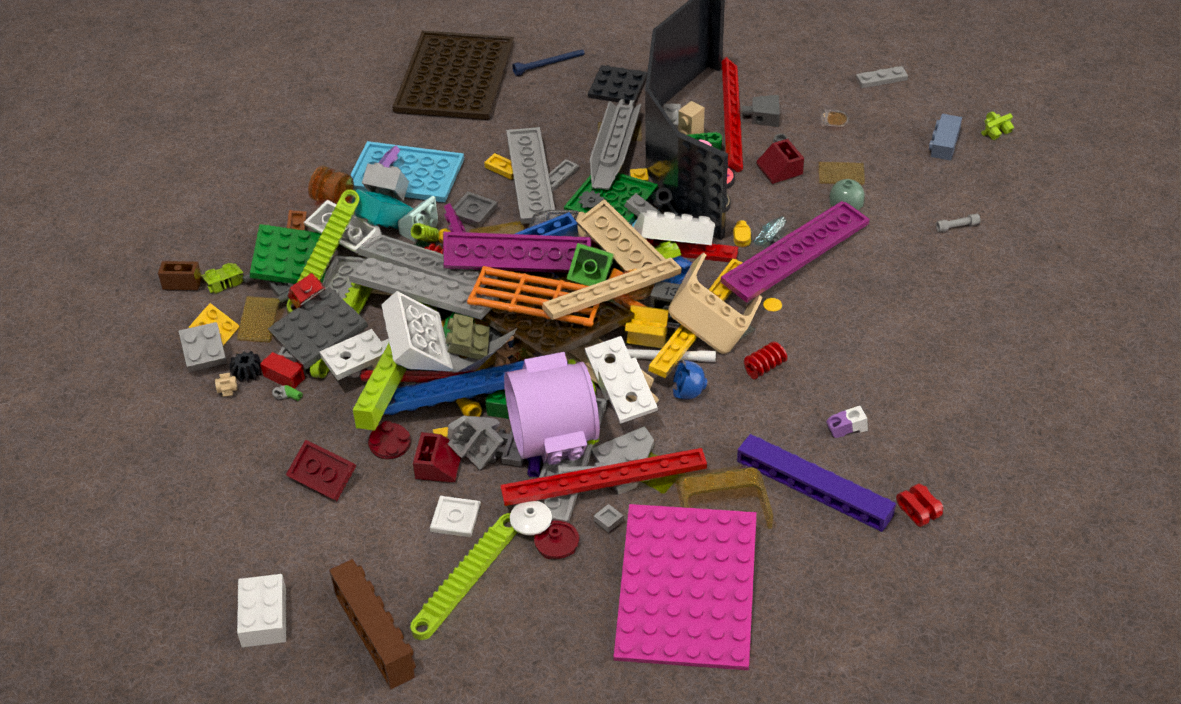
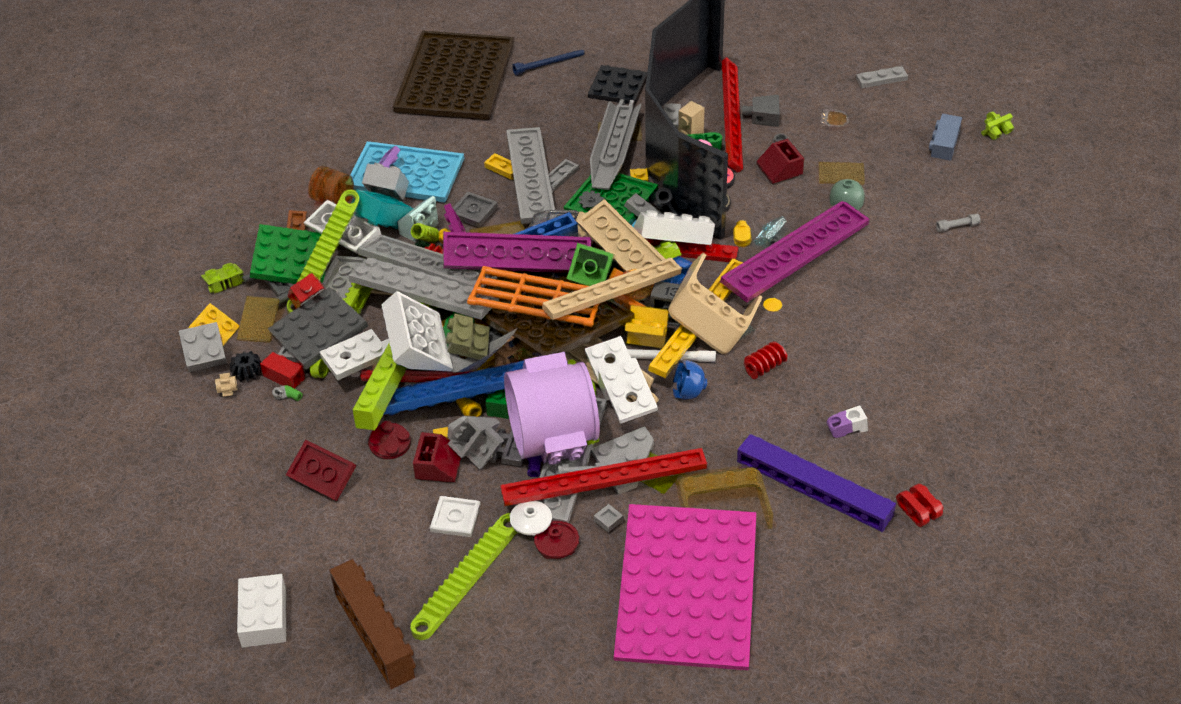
(180, 275): reddish brown brick -> none

